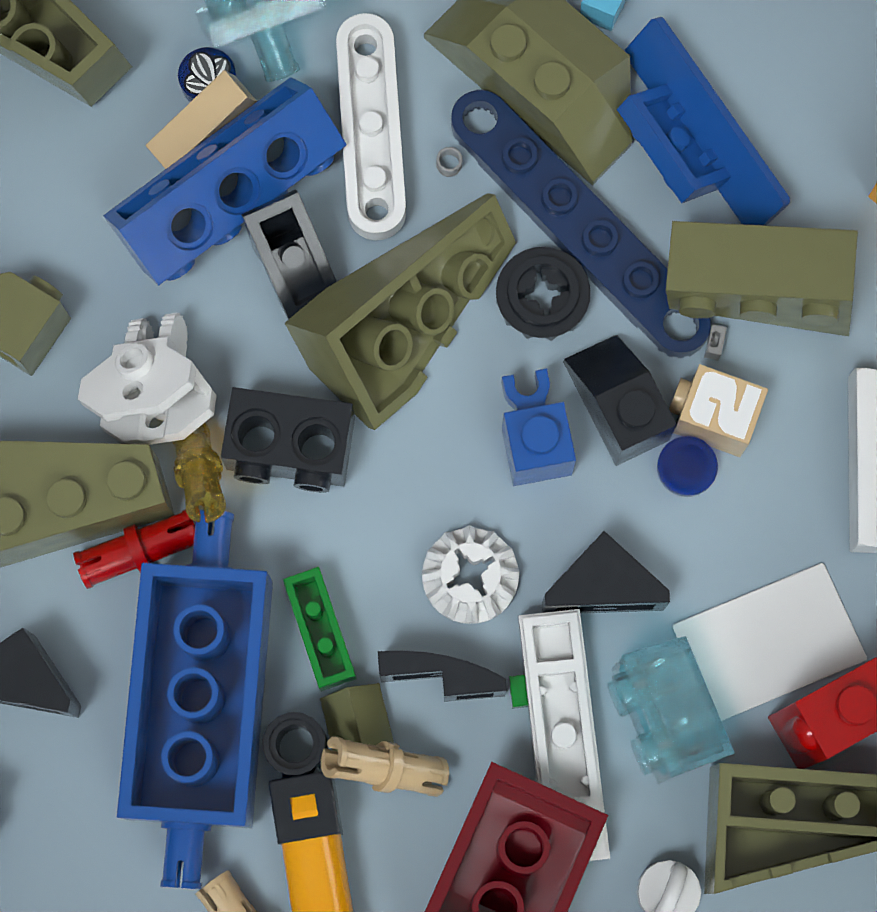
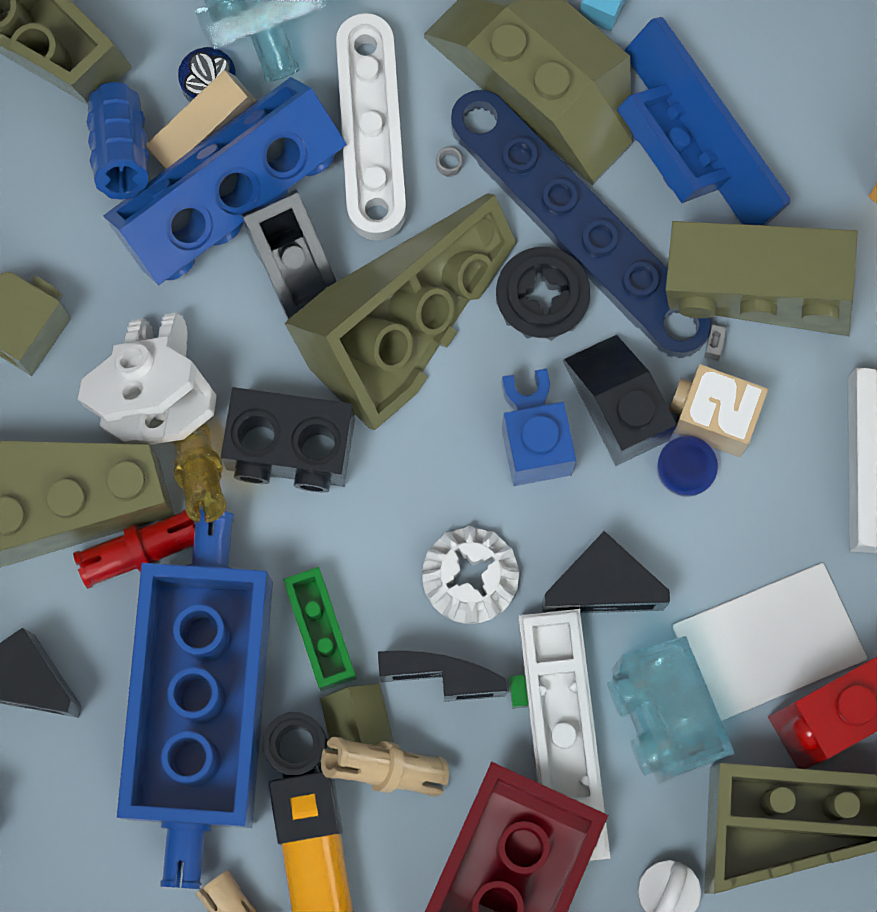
(117, 141): none -> blue axle

